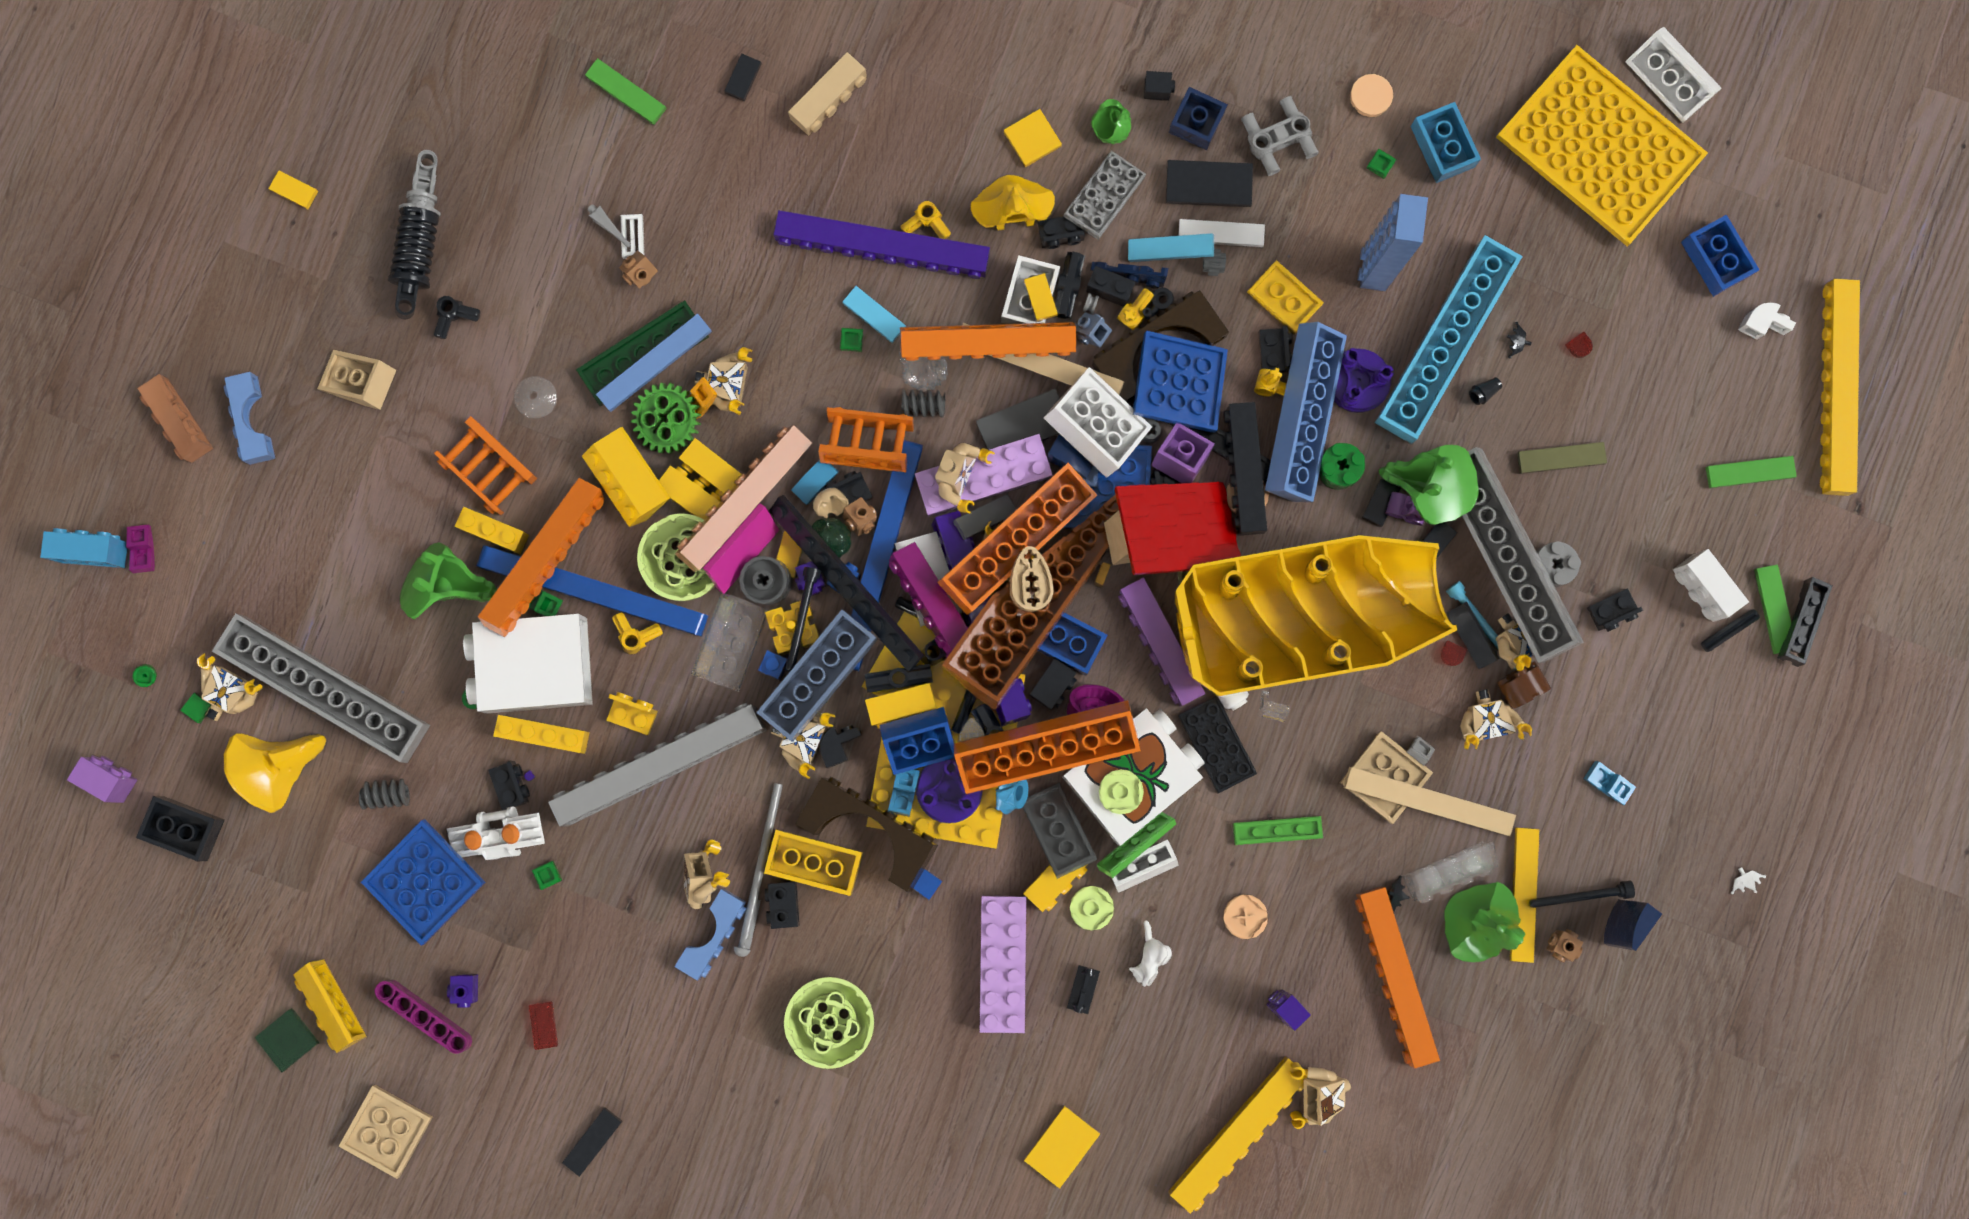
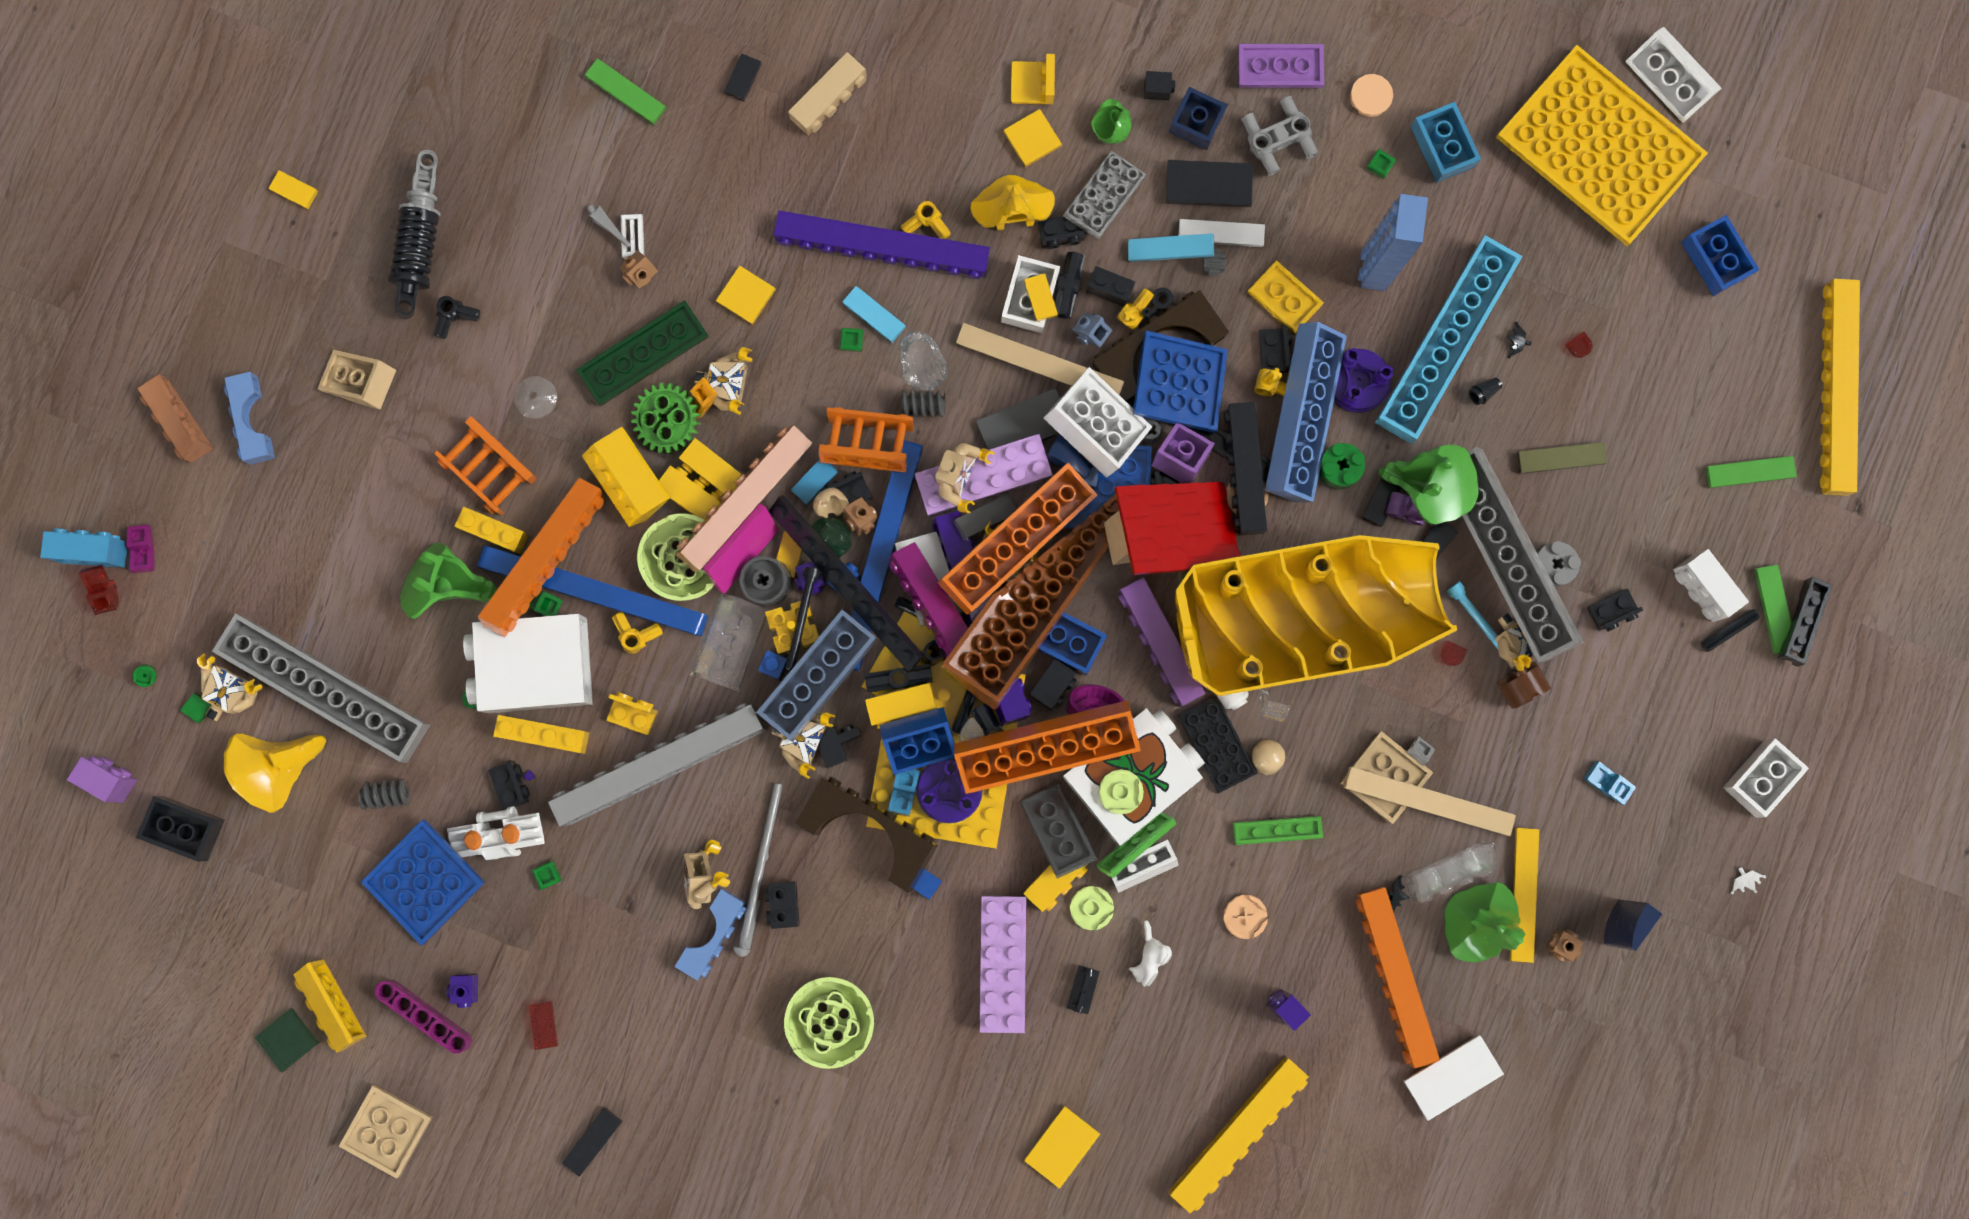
(101, 590): none -> clear red brick
(654, 362): medium blue tile -> none
(746, 295): none -> yellow tile
(813, 862): yellow brick -> none
(987, 340): orange brick -> none
(1011, 796): dark azure piece -> none
(1018, 583): tan piece -> none
(1033, 81): none -> yellow bracket
(1091, 303): light grey bush -> none
(1101, 576): pearl gold tile -> none
(1140, 274): dark blue wing -> none
(1268, 757): none -> tan hair
(1280, 65): none -> medium lavender plate
(1322, 1095): tan torso -> none
(1453, 1077): none -> white tile
(1473, 635): black tile -> none
(1490, 720): torso -> none
(1624, 889): black piece -> none
(1764, 317): white brick -> none
(1765, 778): none -> white brick

